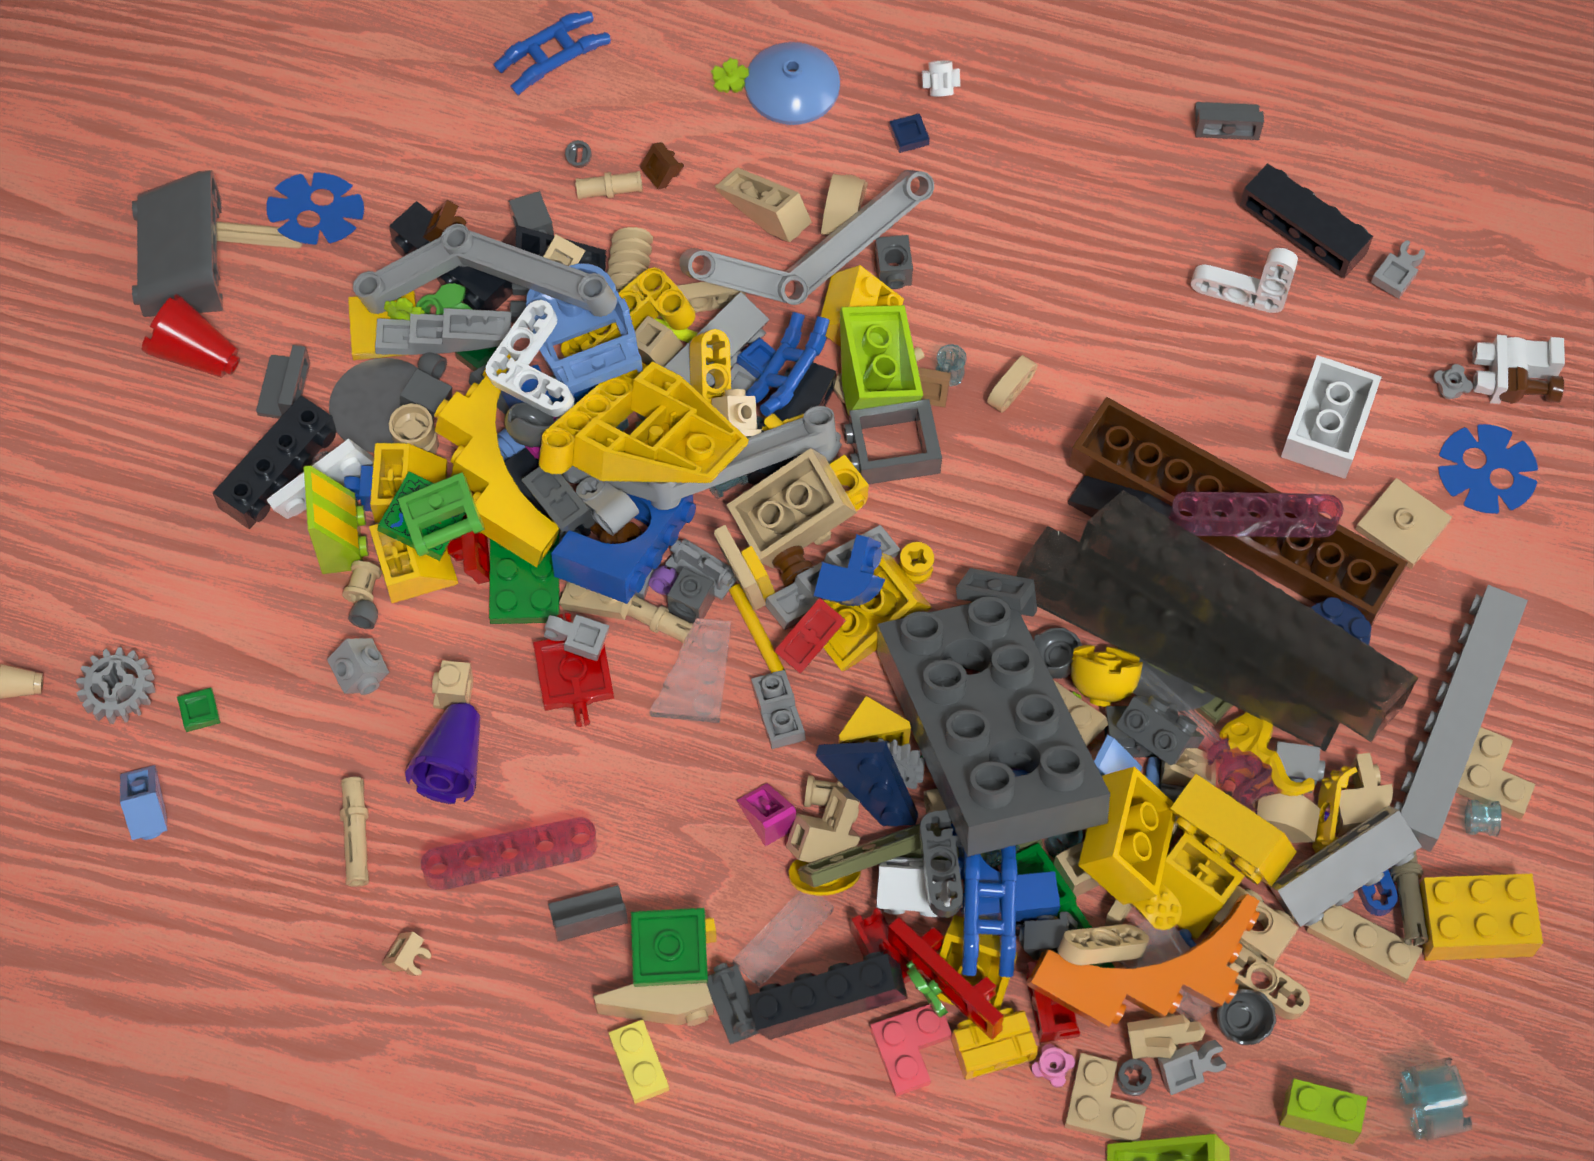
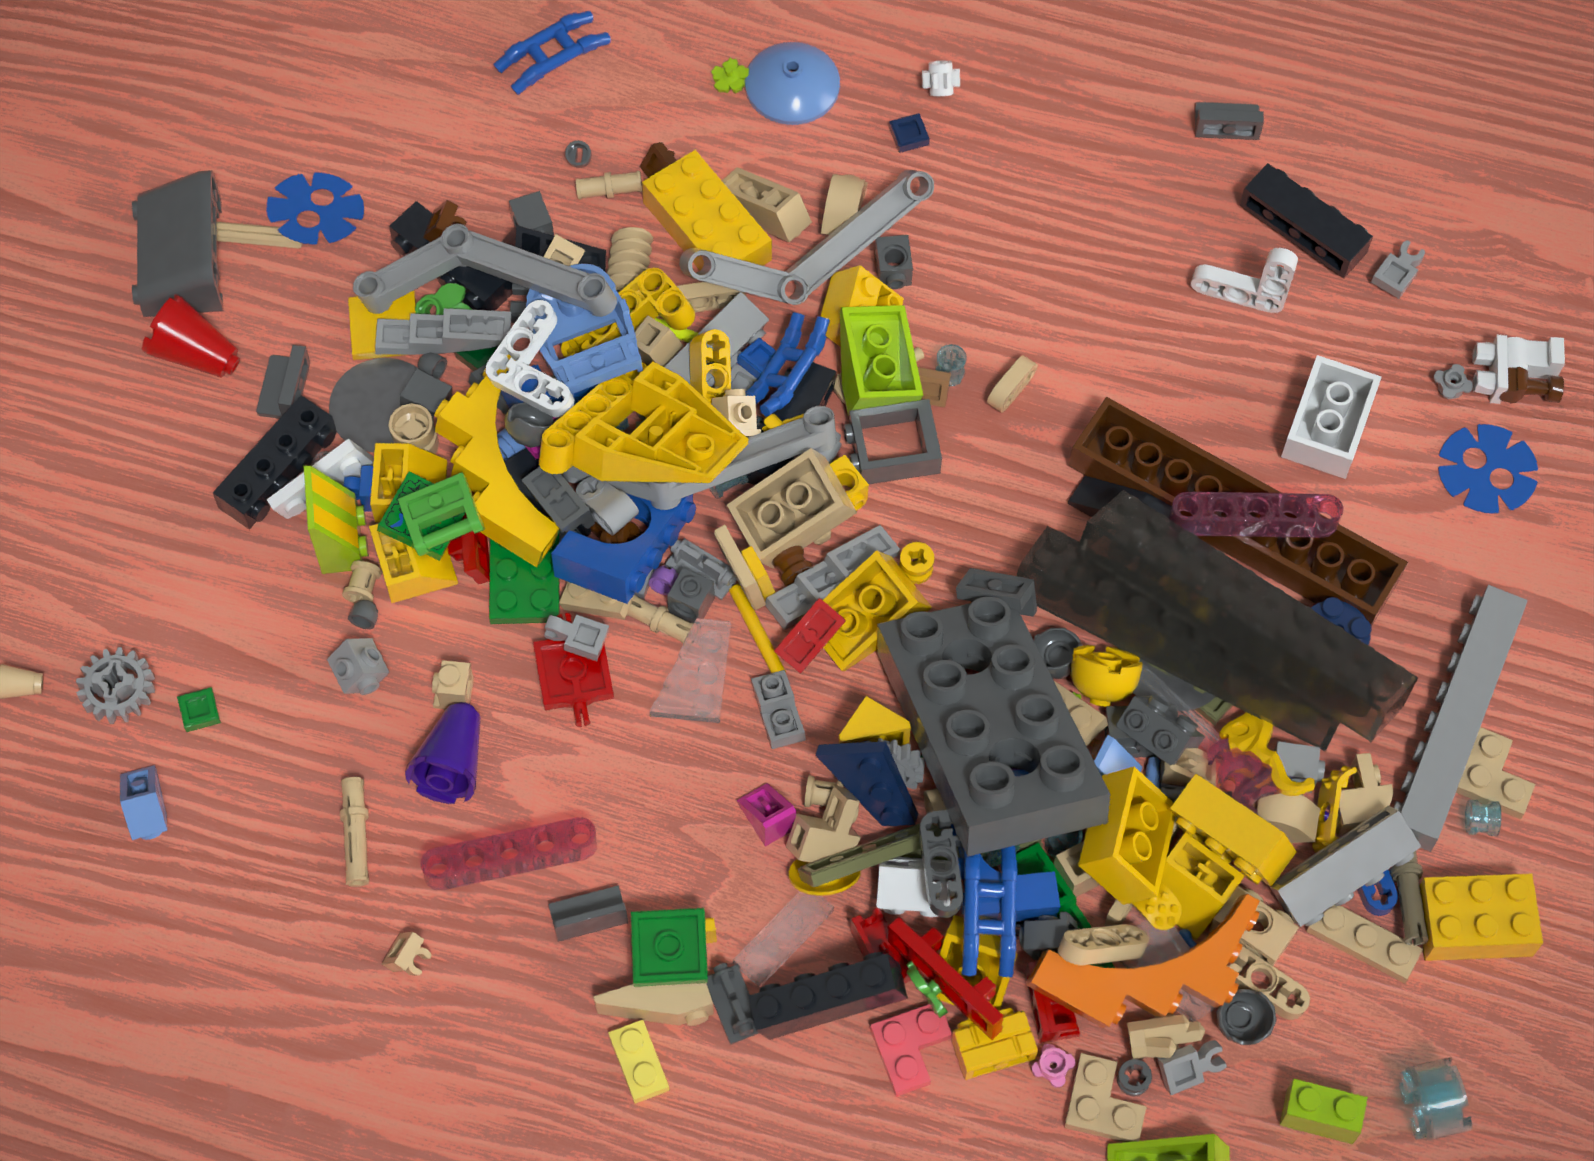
(401, 309): lime plant -> none
(704, 212): none -> yellow brick
(856, 583): blue brick -> none
(1403, 522): tan plate -> none

